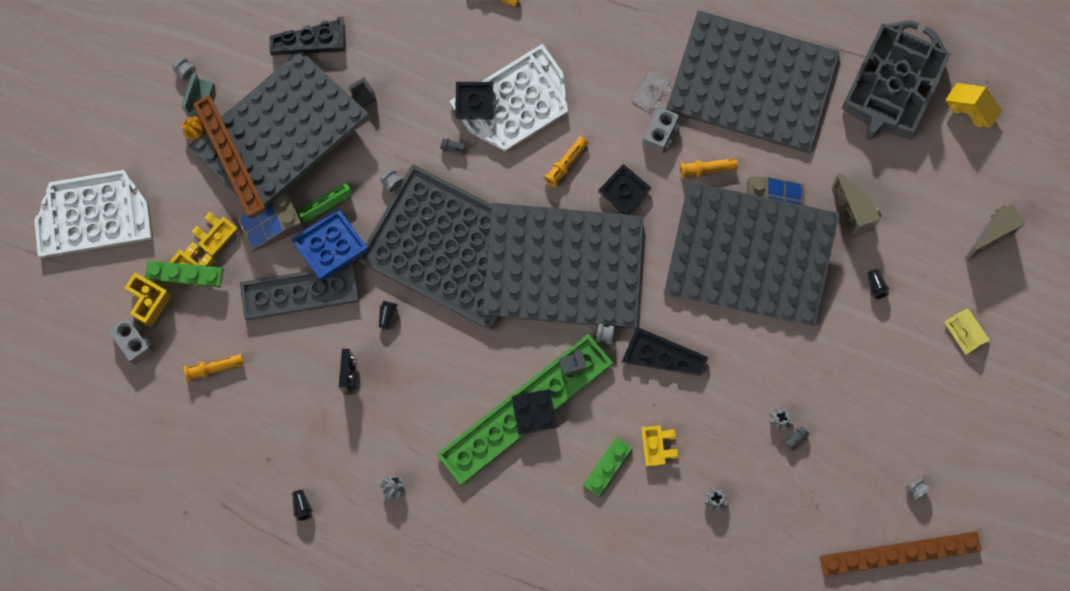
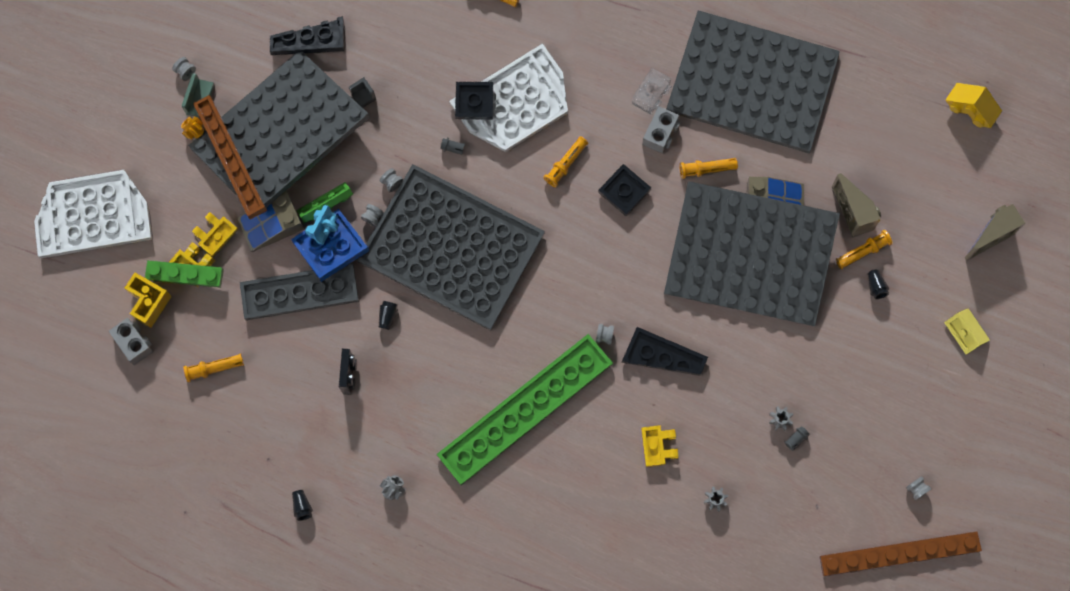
(324, 223): none -> medium azure hips
(372, 215): none -> light grey wheel
(534, 412): black plate -> none
(563, 265): dark grey plate -> none
(573, 363): dark grey panel -> none
(607, 466): bright green plate -> none
(871, 246): none -> light orange pin
(886, 55): dark grey piece -> none

